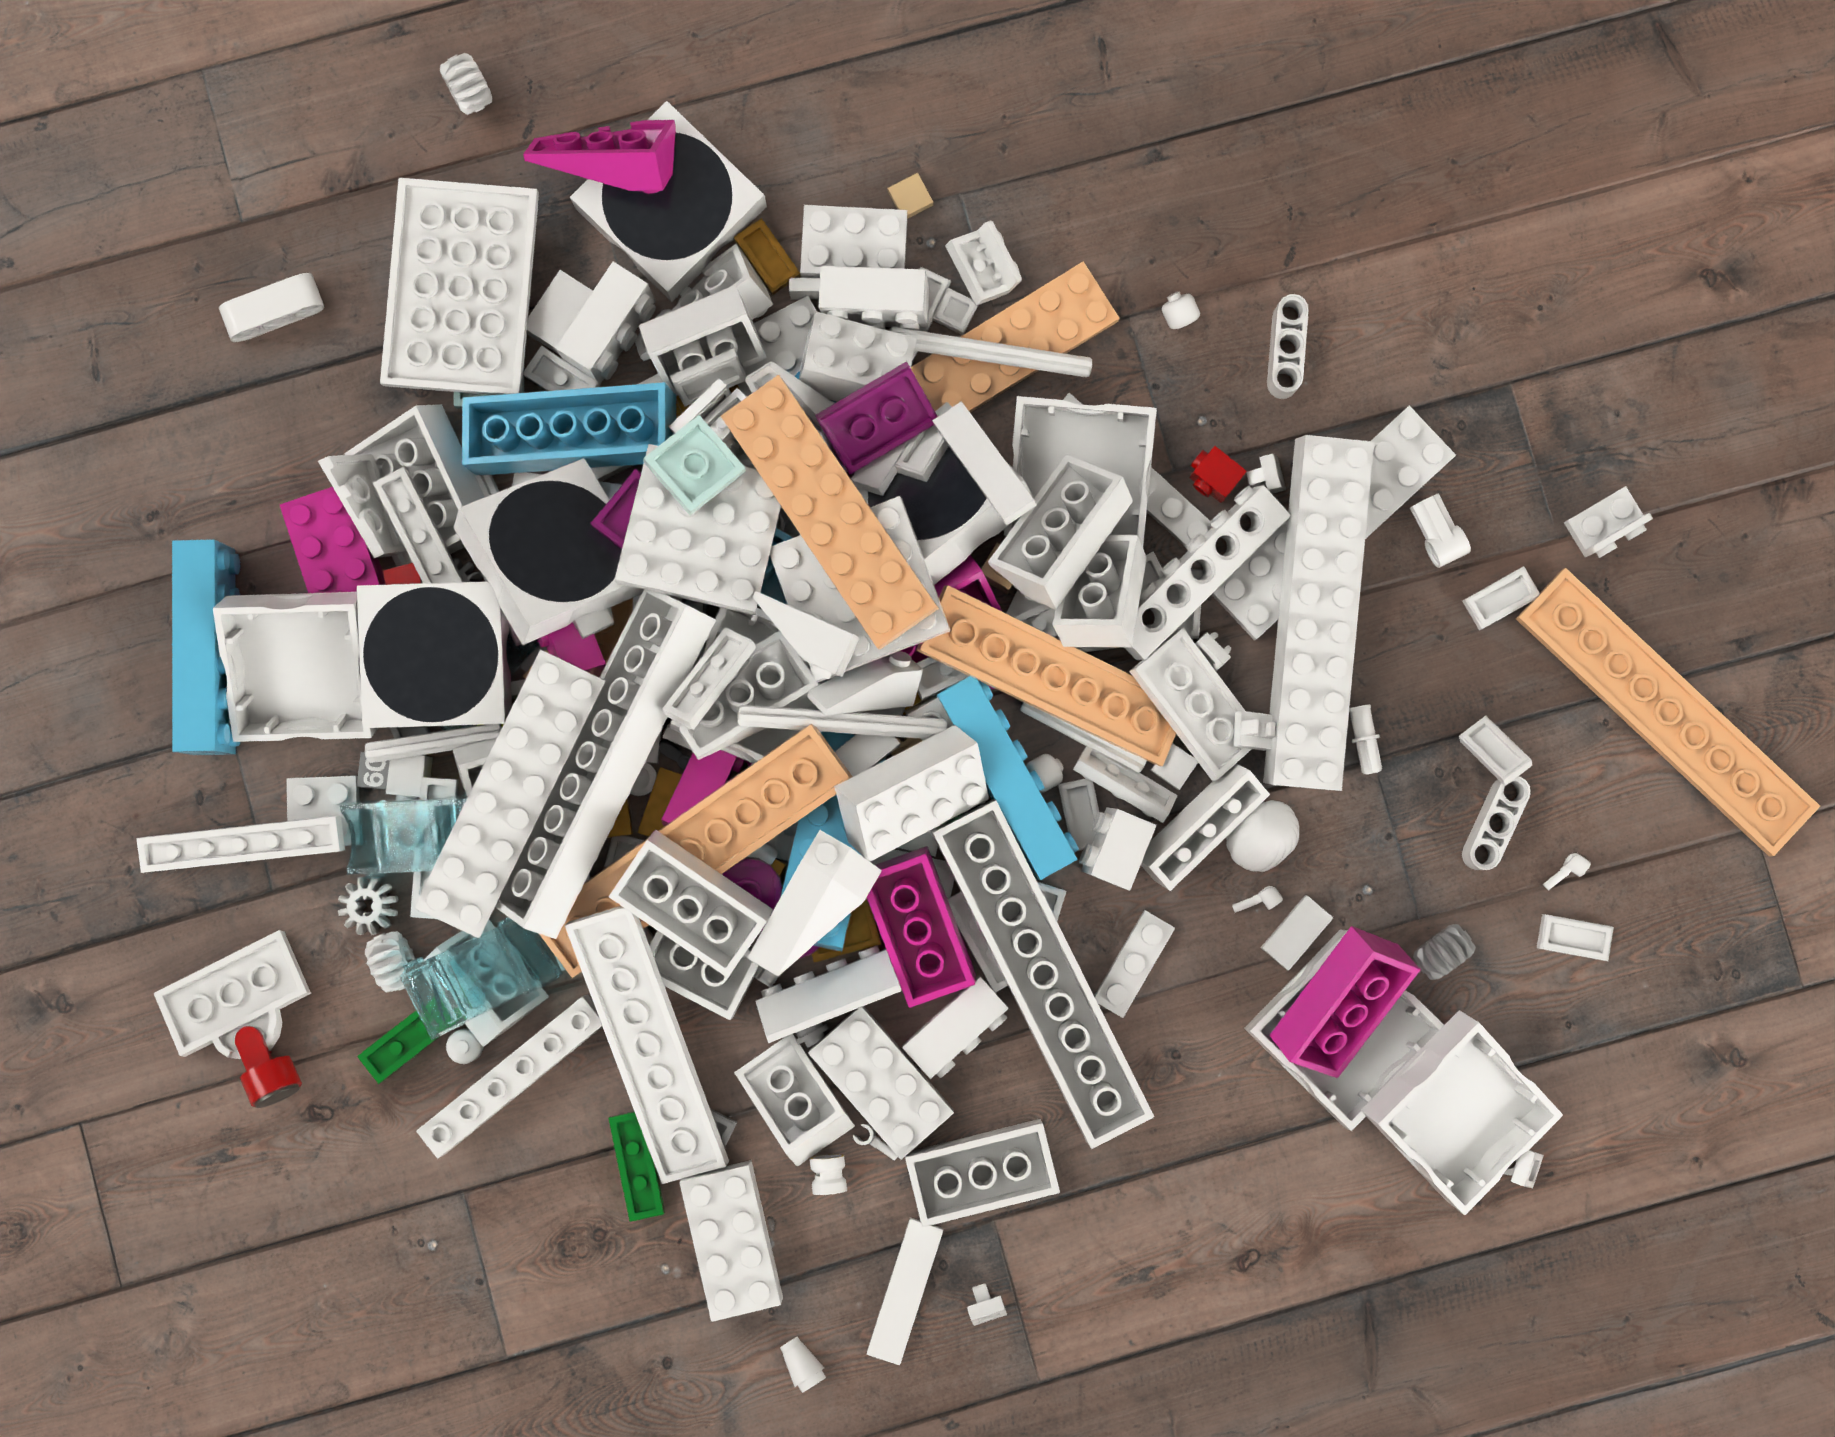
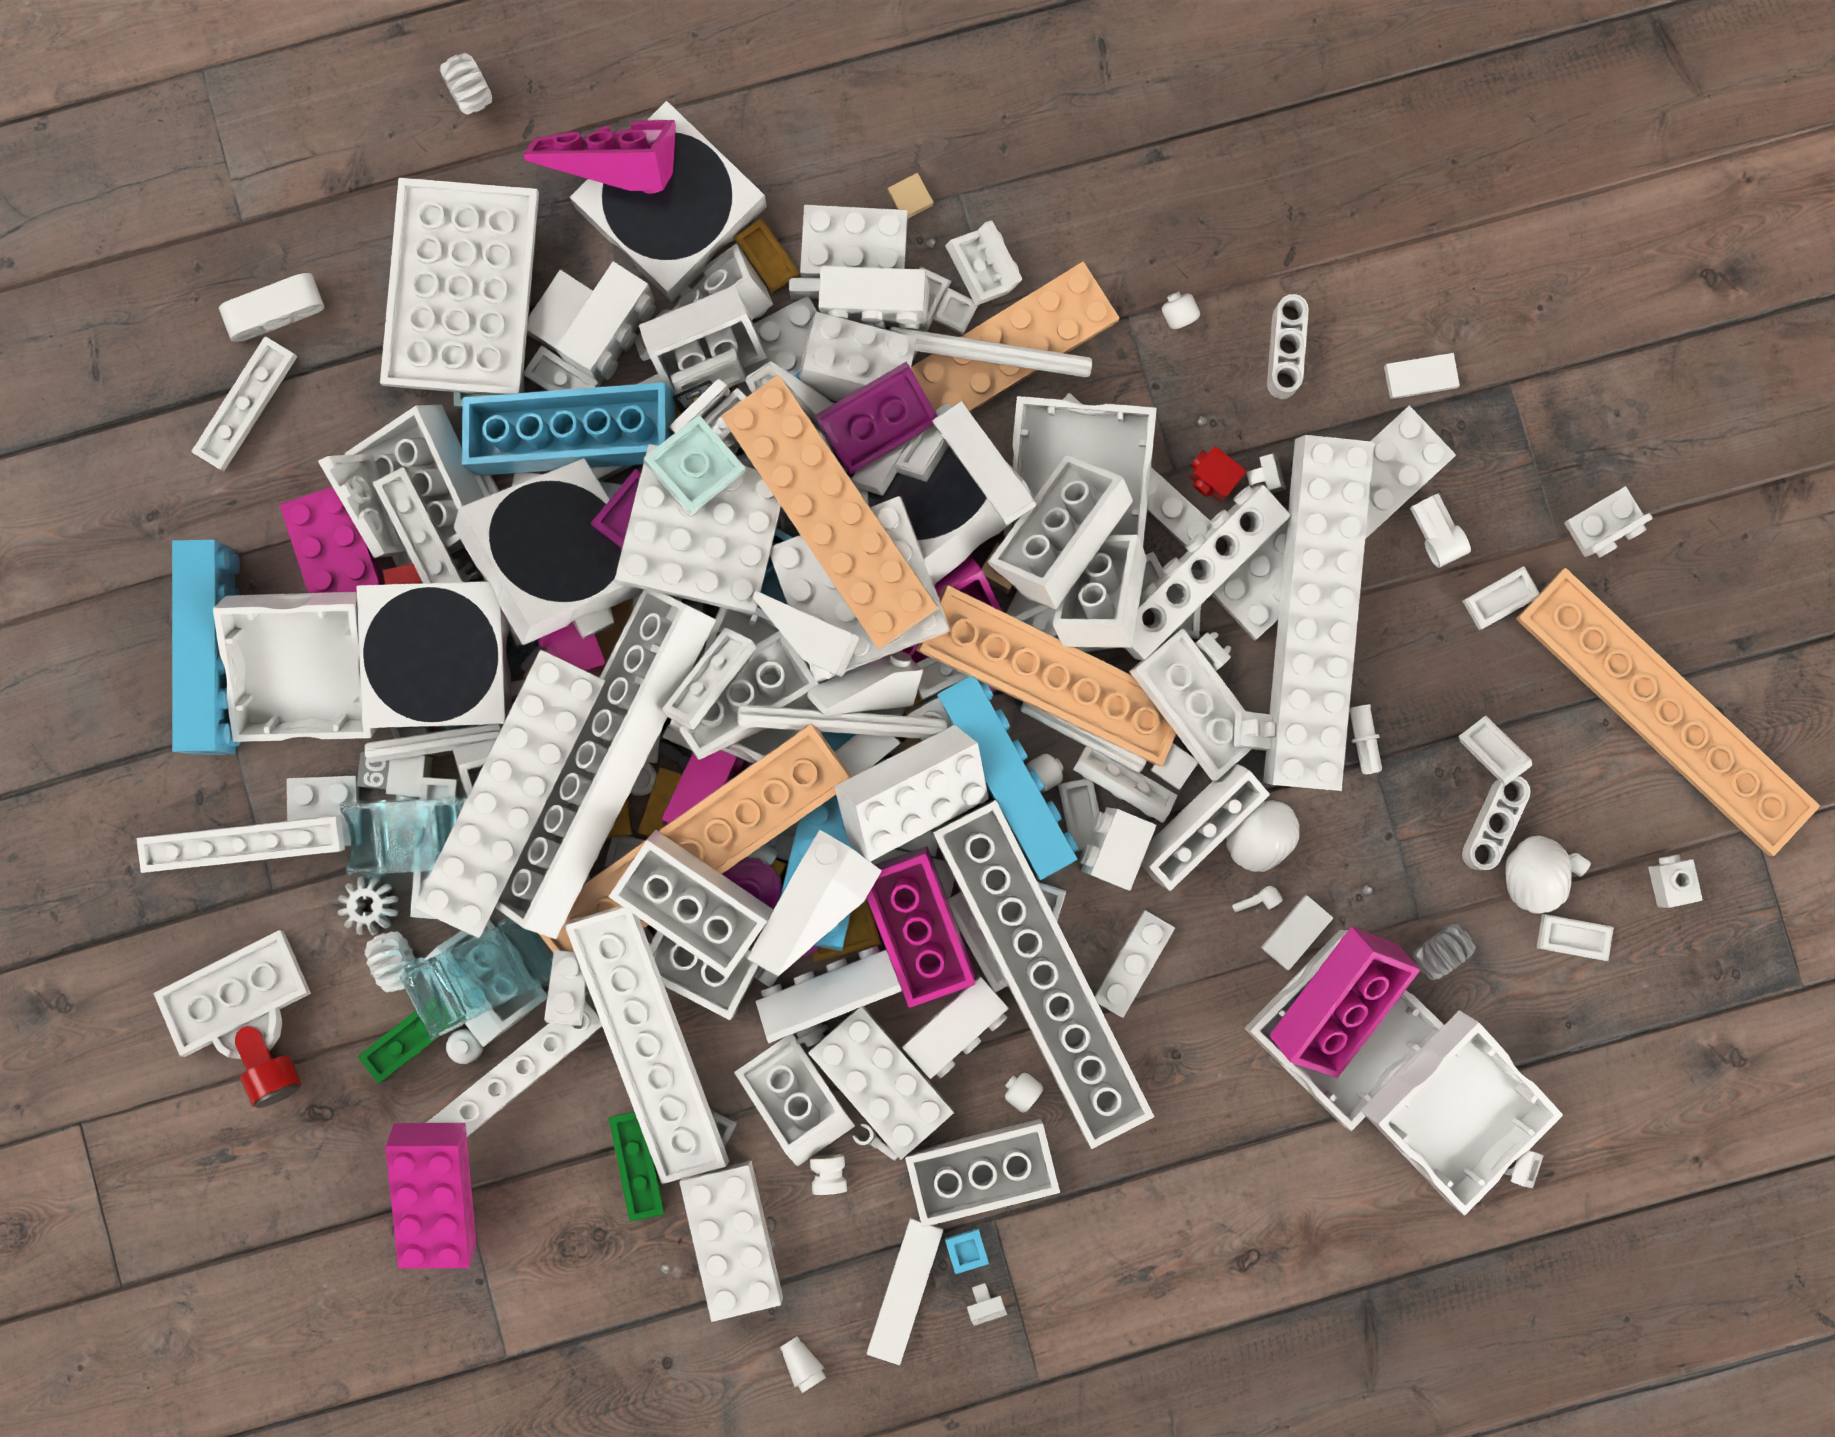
(244, 404): none -> white plate
(431, 1195): none -> dark pink brick
(565, 990): none -> white plate
(689, 396): none -> sticker
(966, 1251): none -> medium azure plate
(1023, 1091): none -> white piece
(1421, 376): none -> white tile
(1538, 875): none -> white piece
(1675, 882): none -> white brick

